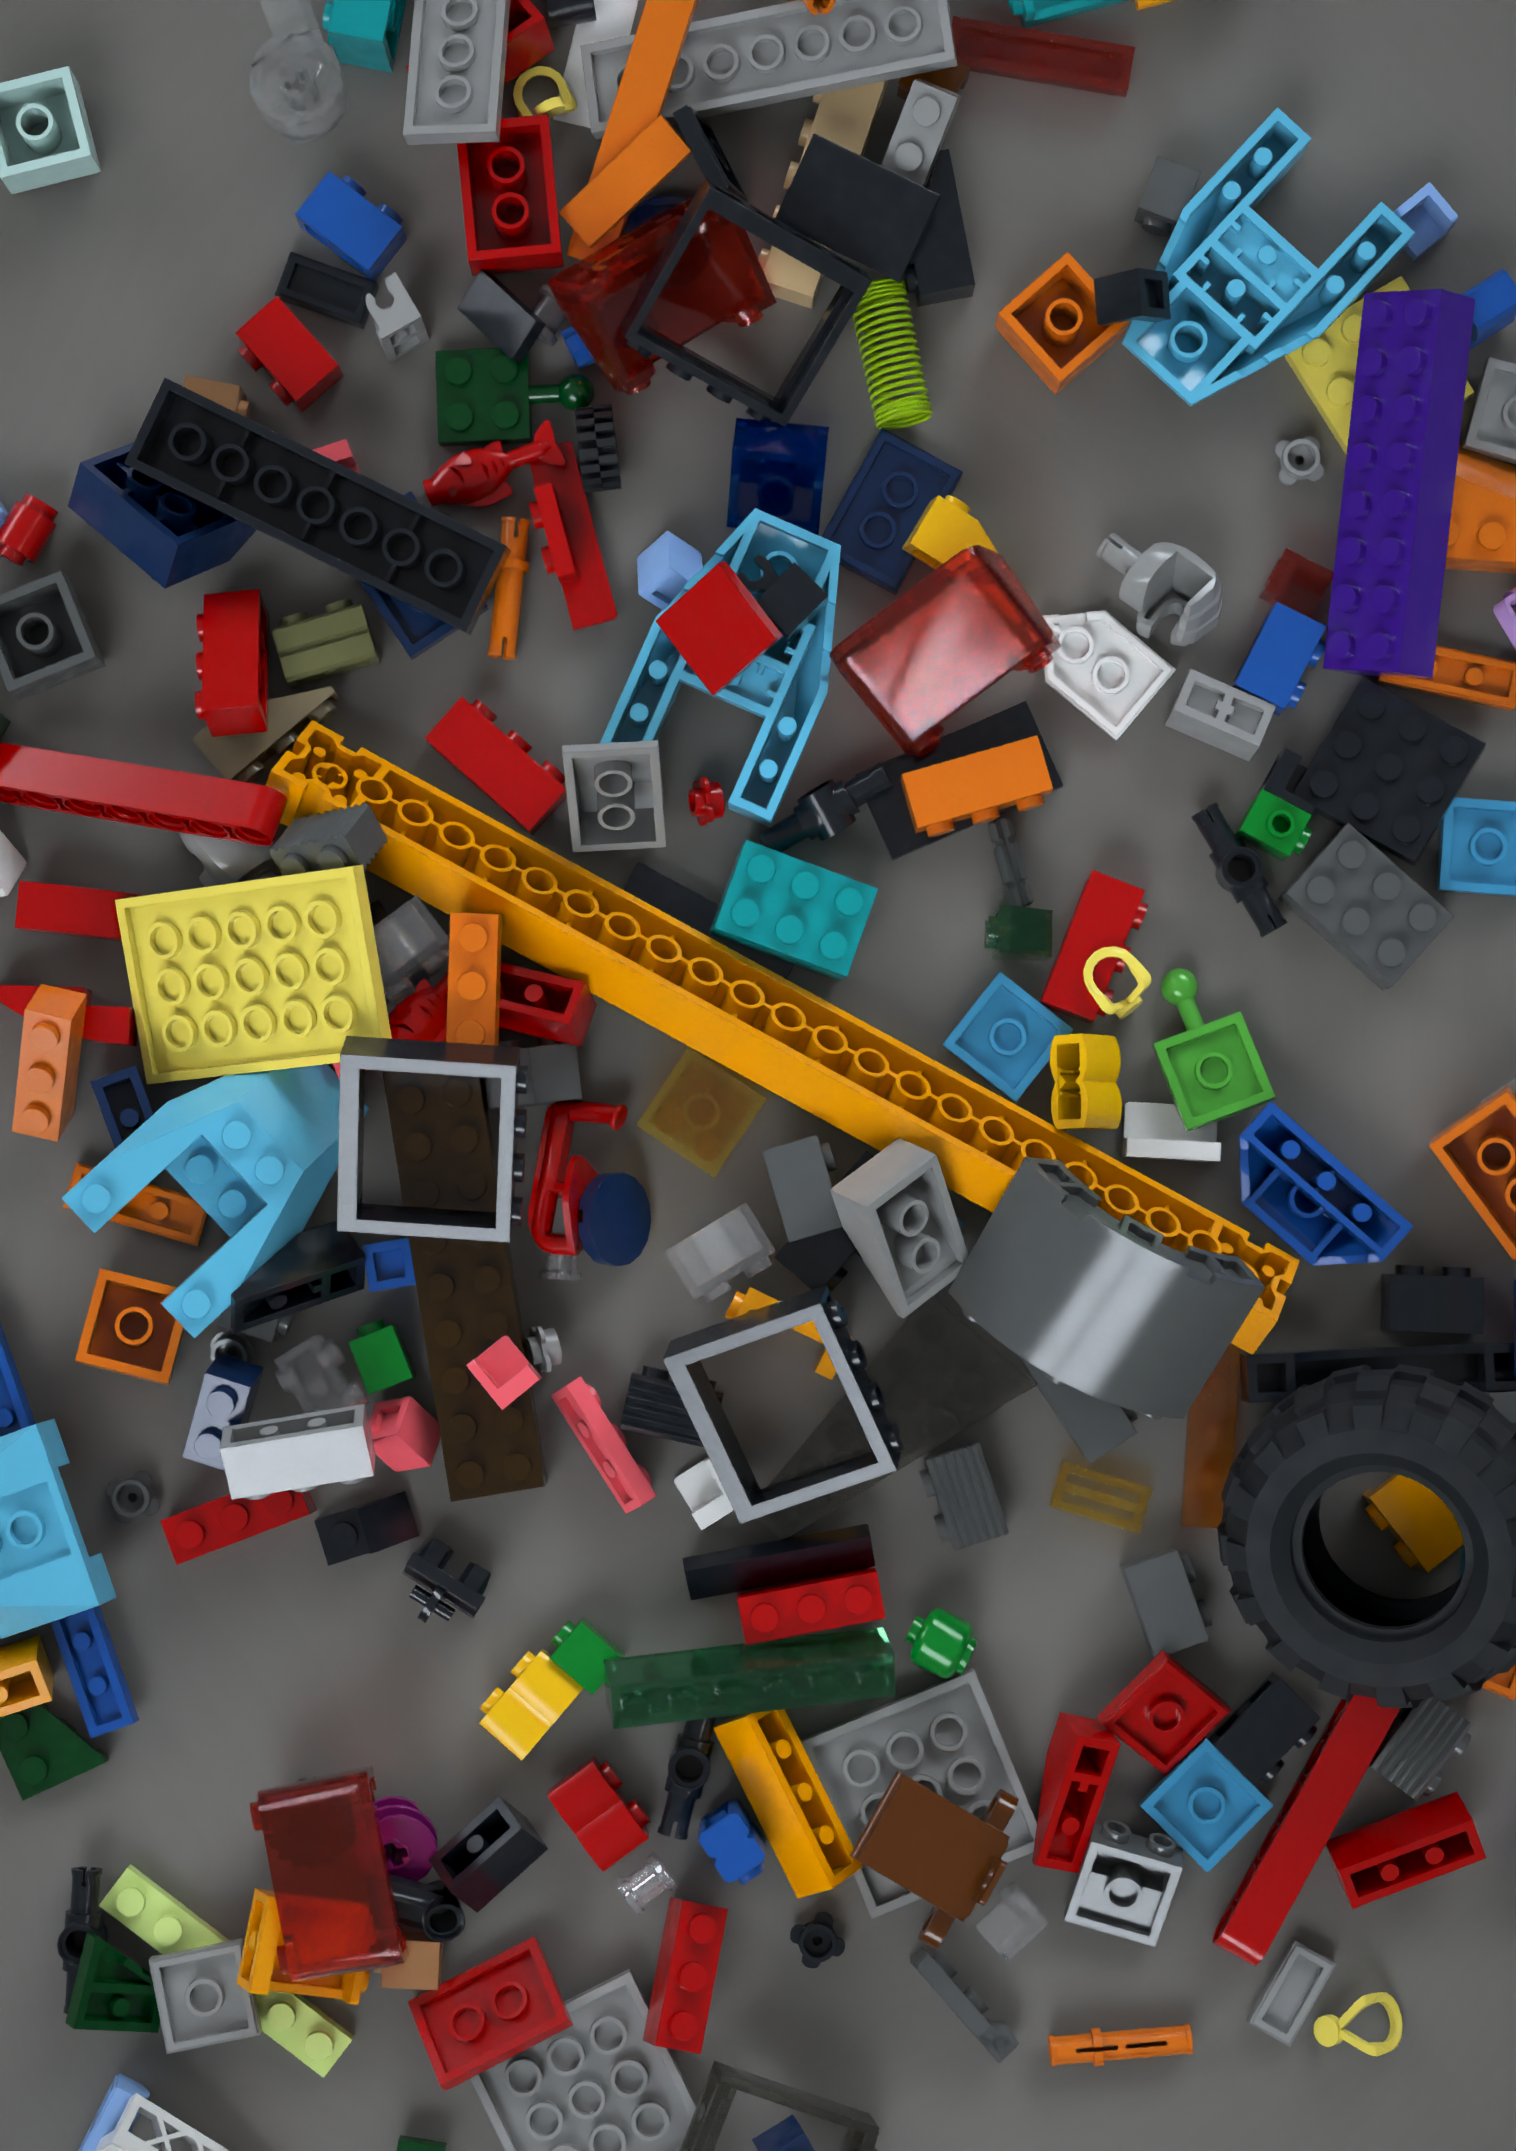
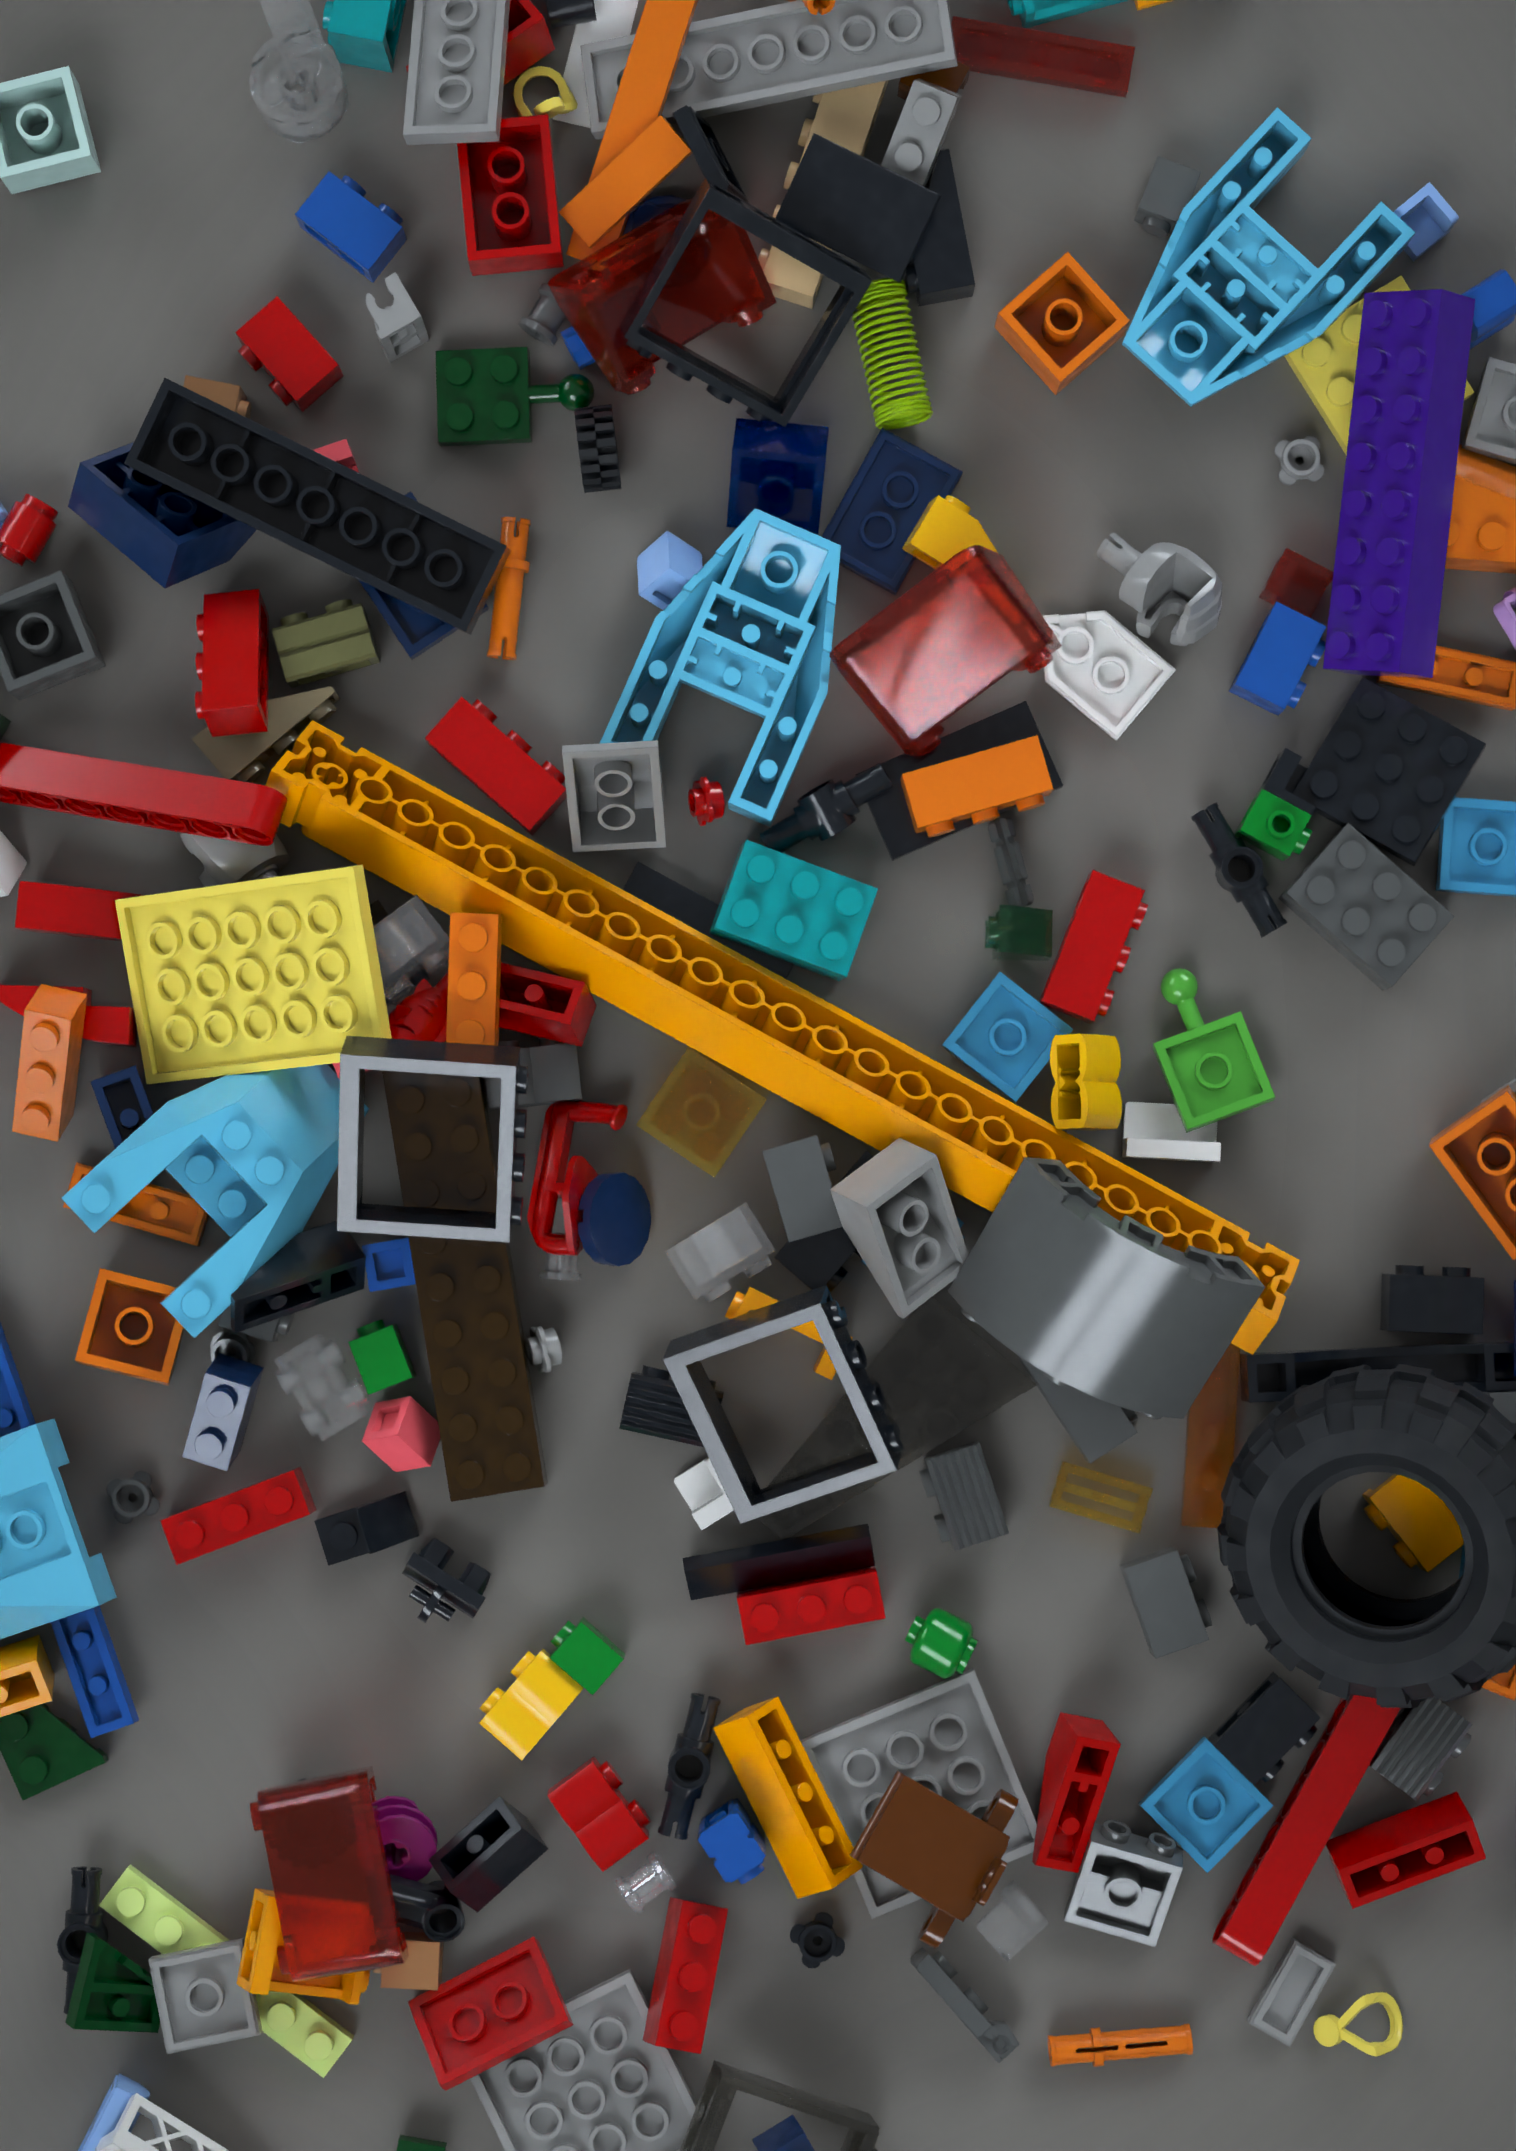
(298, 1452): brick -> none
(326, 290): black tile -> none
(329, 841): dark grey brick -> none
(480, 475): red animal -> none
(501, 316): black tile -> none
(504, 1371): coral panel -> none
(572, 540): red bracket -> none
(604, 1444): coral plate -> none
(719, 628): red tile -> none
(749, 1678): clear green brick -> none
(788, 599): black brick -> none
(1132, 296): black panel -> none
(1134, 1000): light yellow piece -> none
(1164, 1712): red tile -> none
(1220, 715): light grey hinge -> none
(1312, 1195): blue wedge -> none

